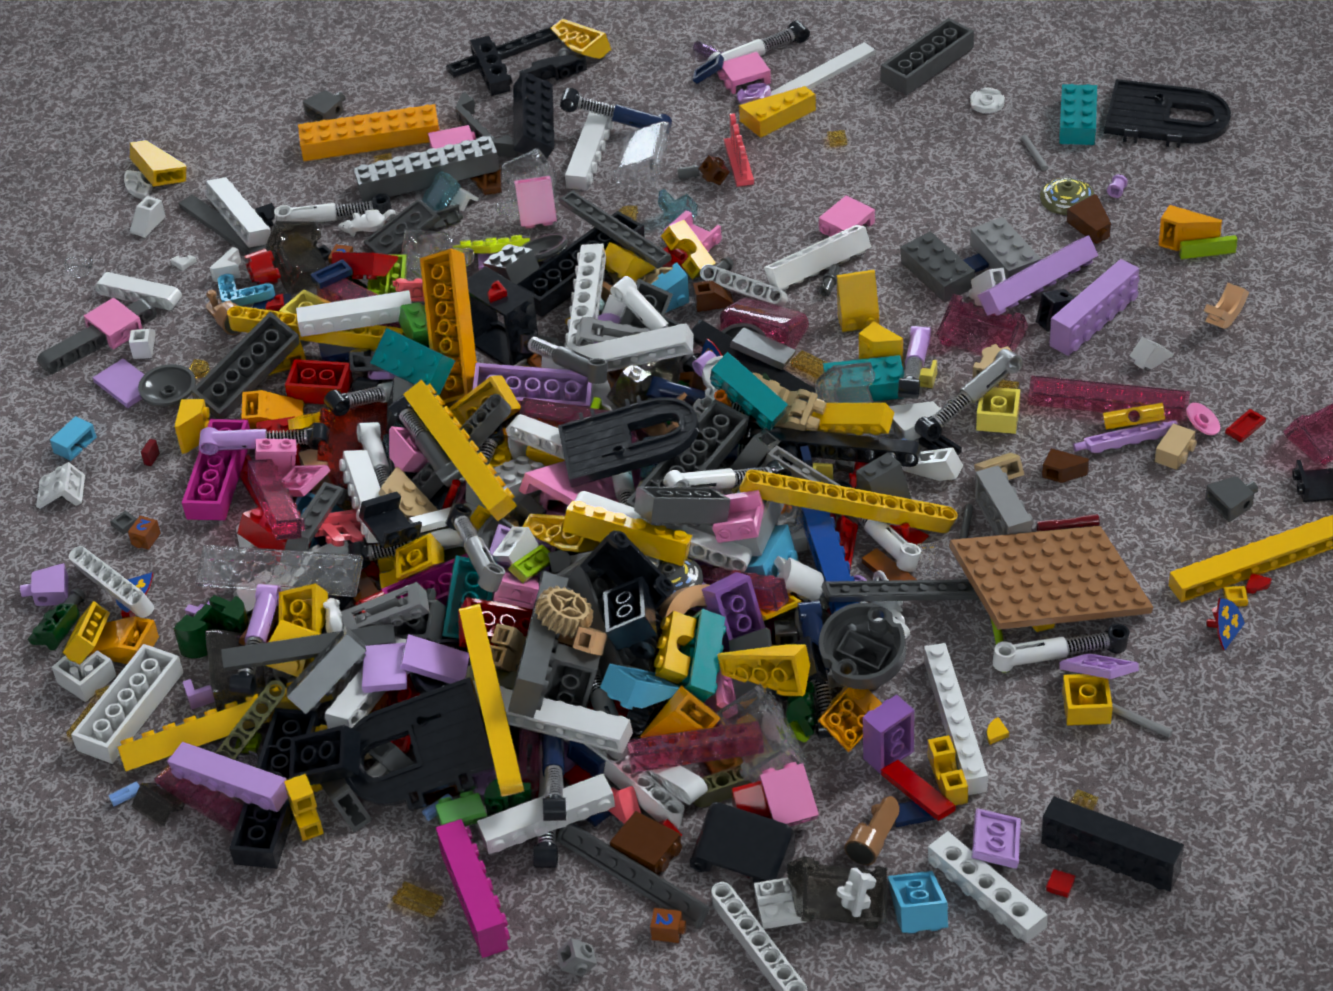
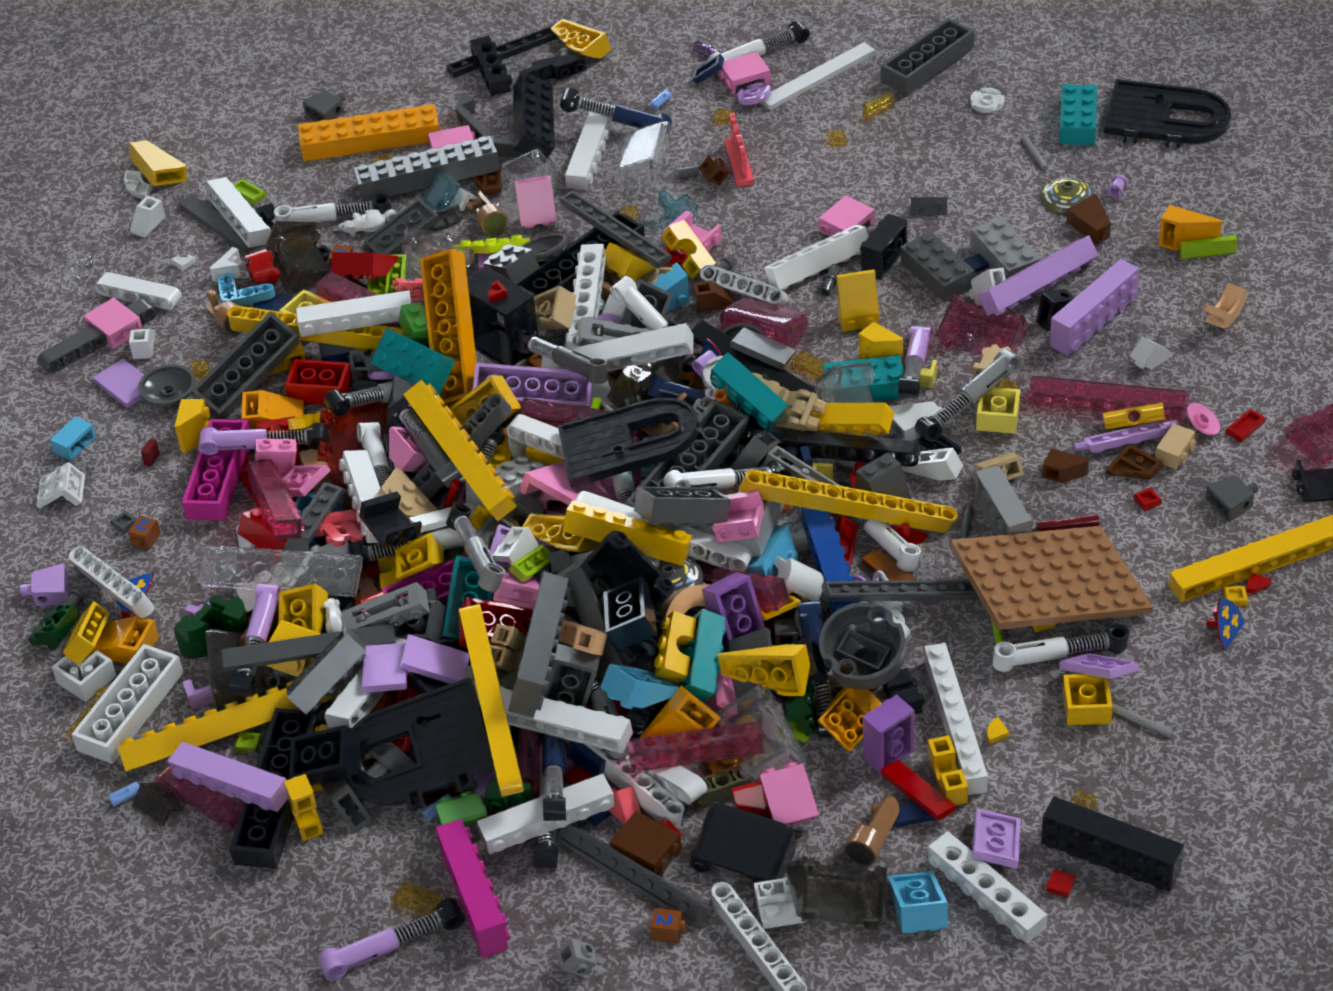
(249, 191): none -> lime tile
(251, 715): olive beam -> none
(276, 304): red tile -> none
(331, 274): dark blue tile -> none
(336, 961): none -> piece
(488, 217): none -> medium nougat piece
(554, 309): none -> tan wedge
(563, 611): tan gear -> none
(660, 99): none -> light blue piece
(722, 115): none -> clear yellow tile
(777, 110): yellow wedge -> none
(854, 891): white hips -> none
(878, 105): none -> clear yellow tile
(883, 245): none -> black brick
(906, 688): none -> black brick
(928, 205): none -> dark grey hinge
(1134, 464): none -> reddish brown wing
(1147, 499): none -> red tile

